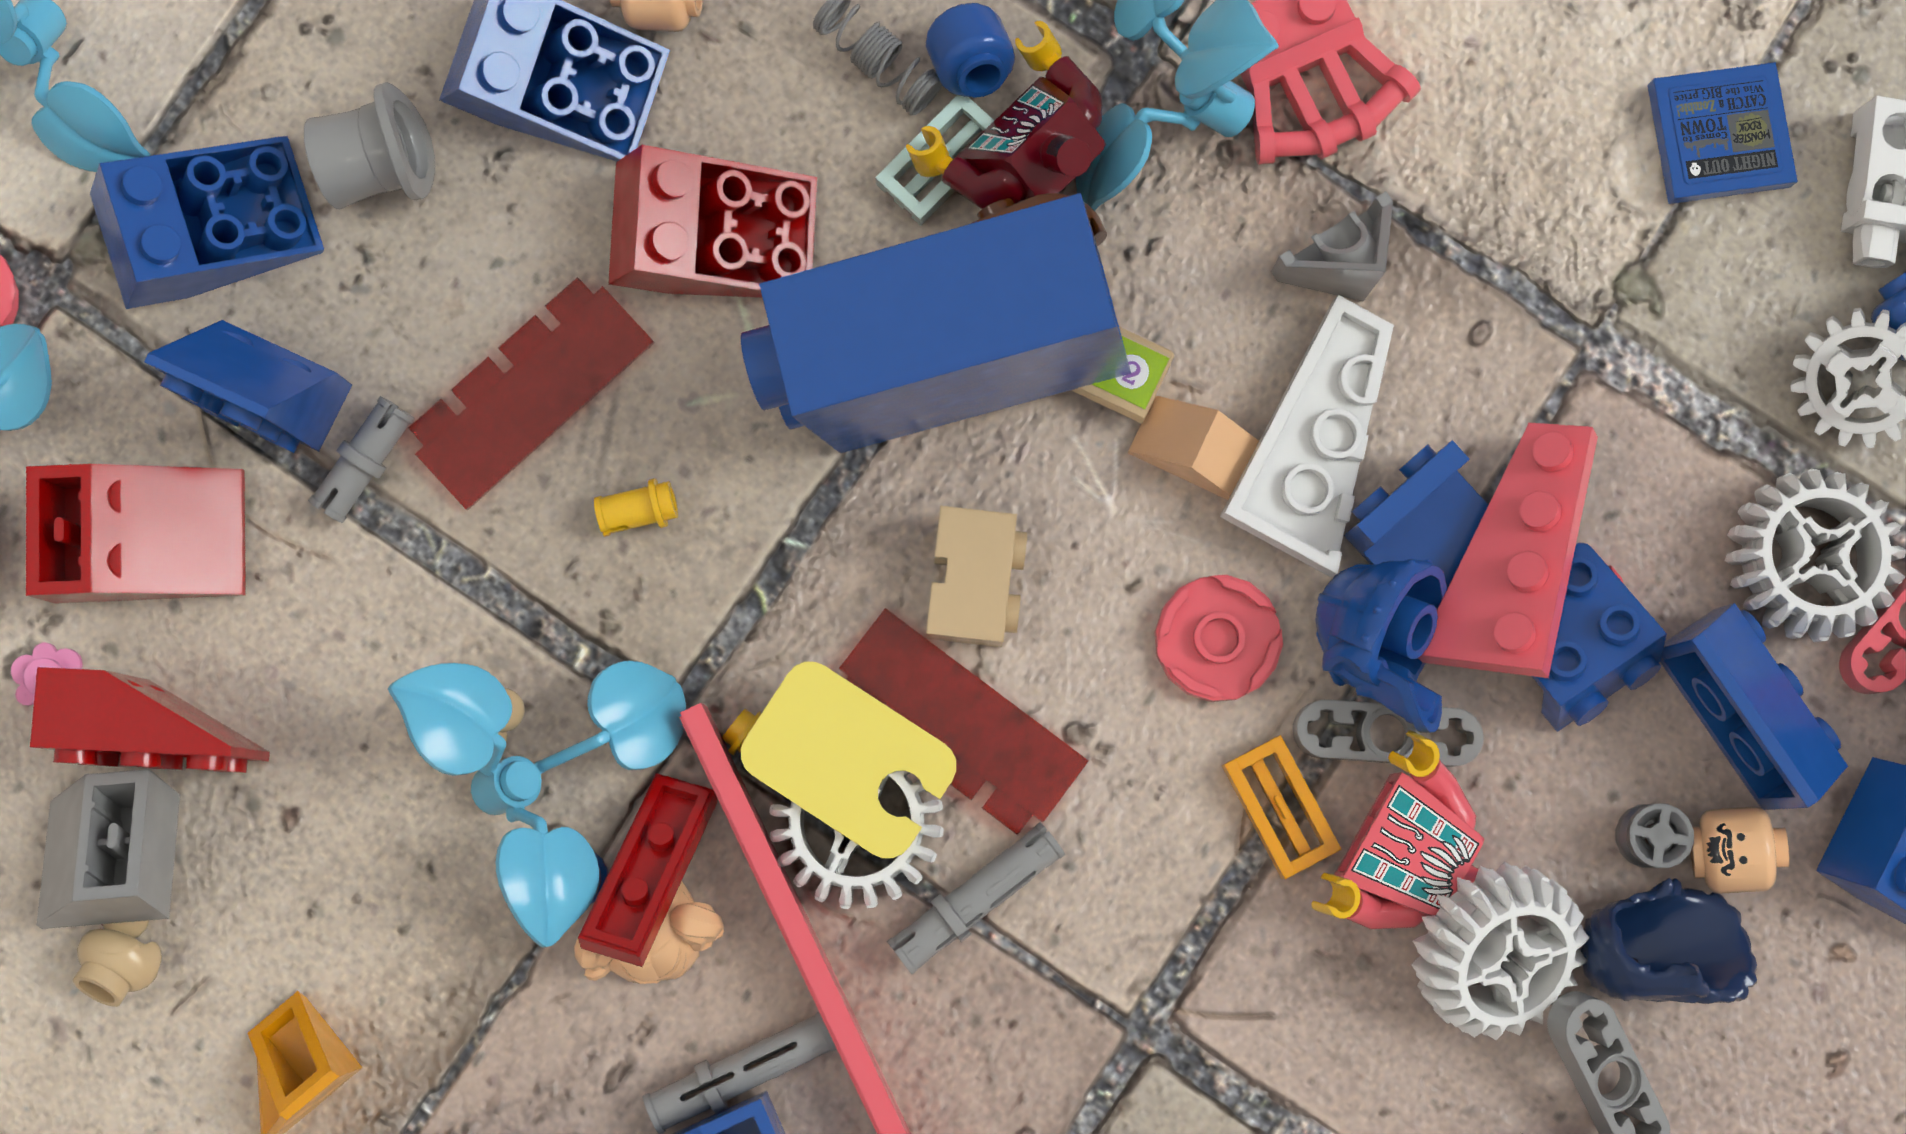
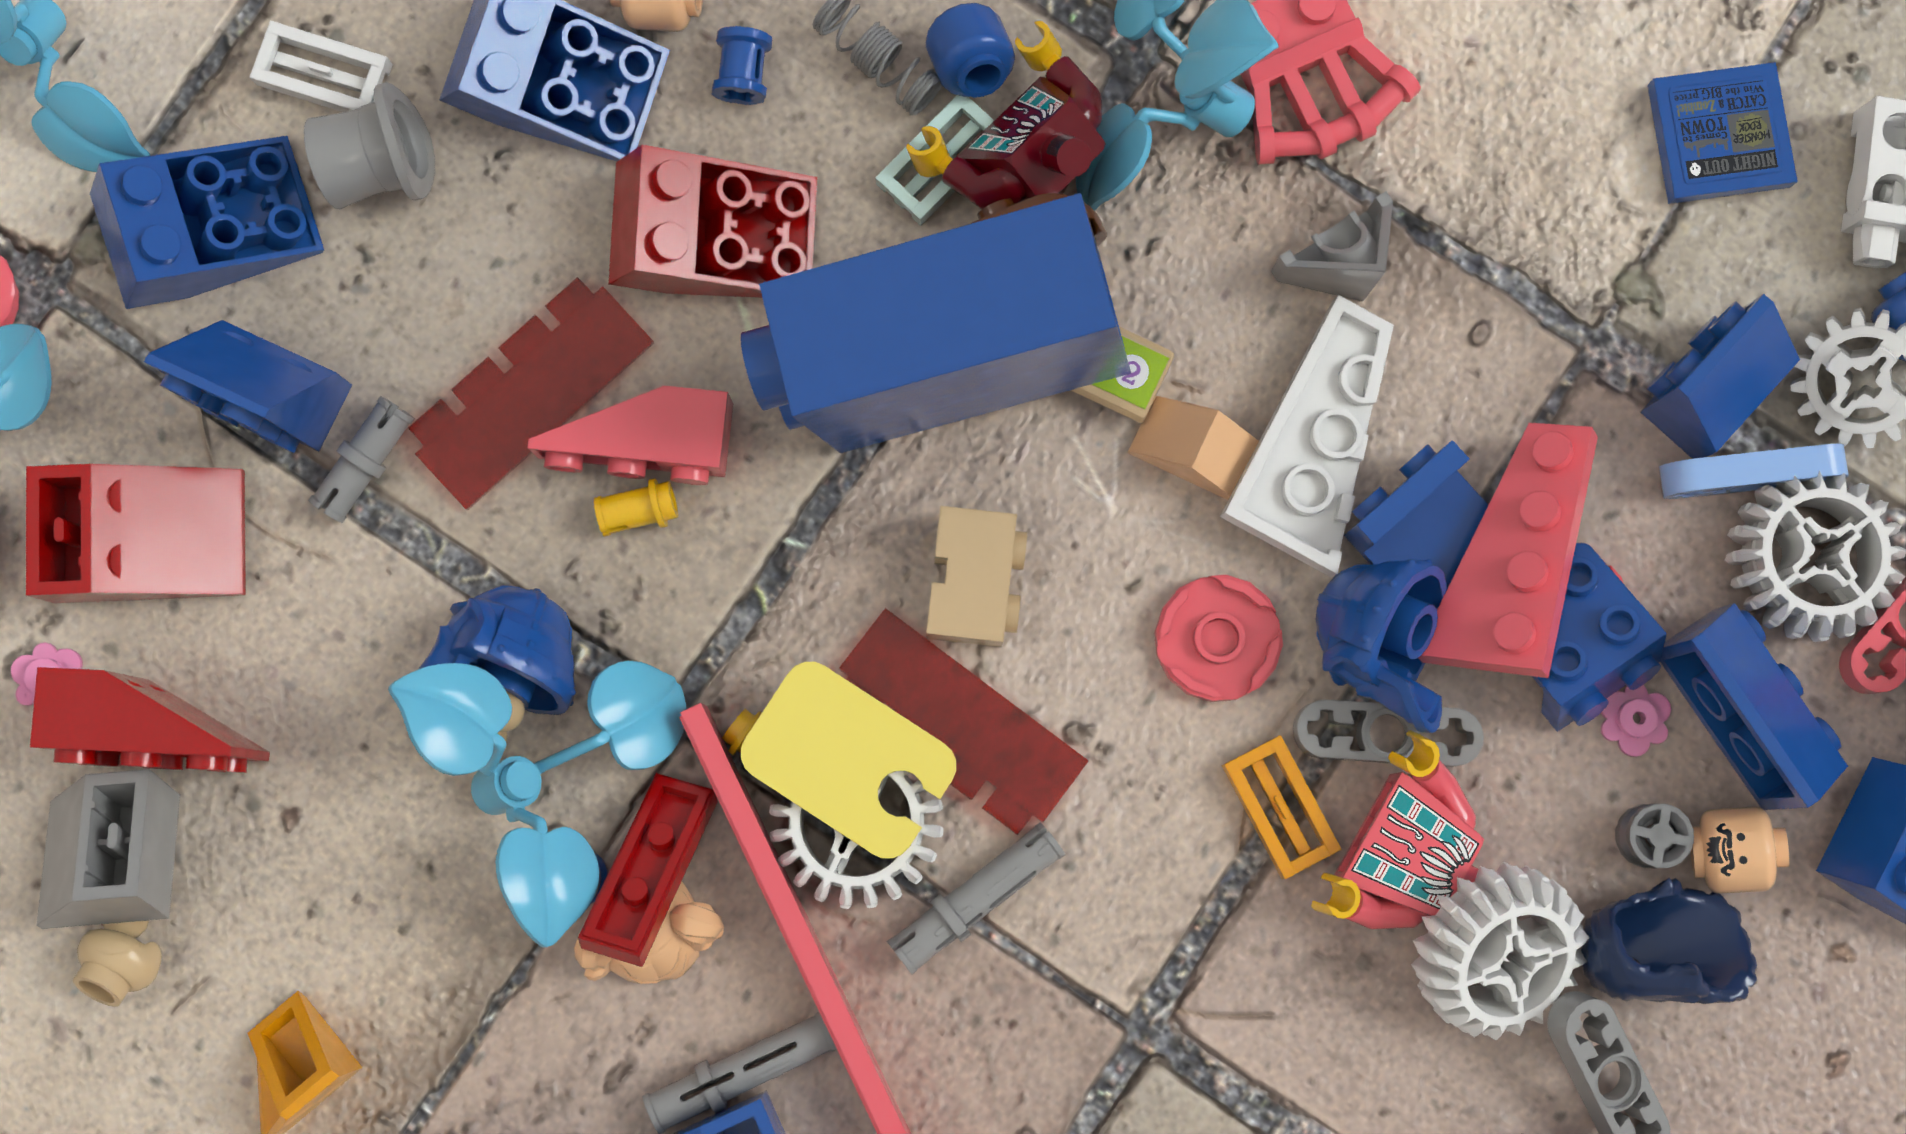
(268, 55): none -> white tile
(516, 639): none -> blue head
(659, 431): none -> coral slope
(741, 65): none -> blue bush
(1620, 727): none -> bright pink plant
(1722, 377): none -> blue slope
(1750, 470): none -> light blue beam

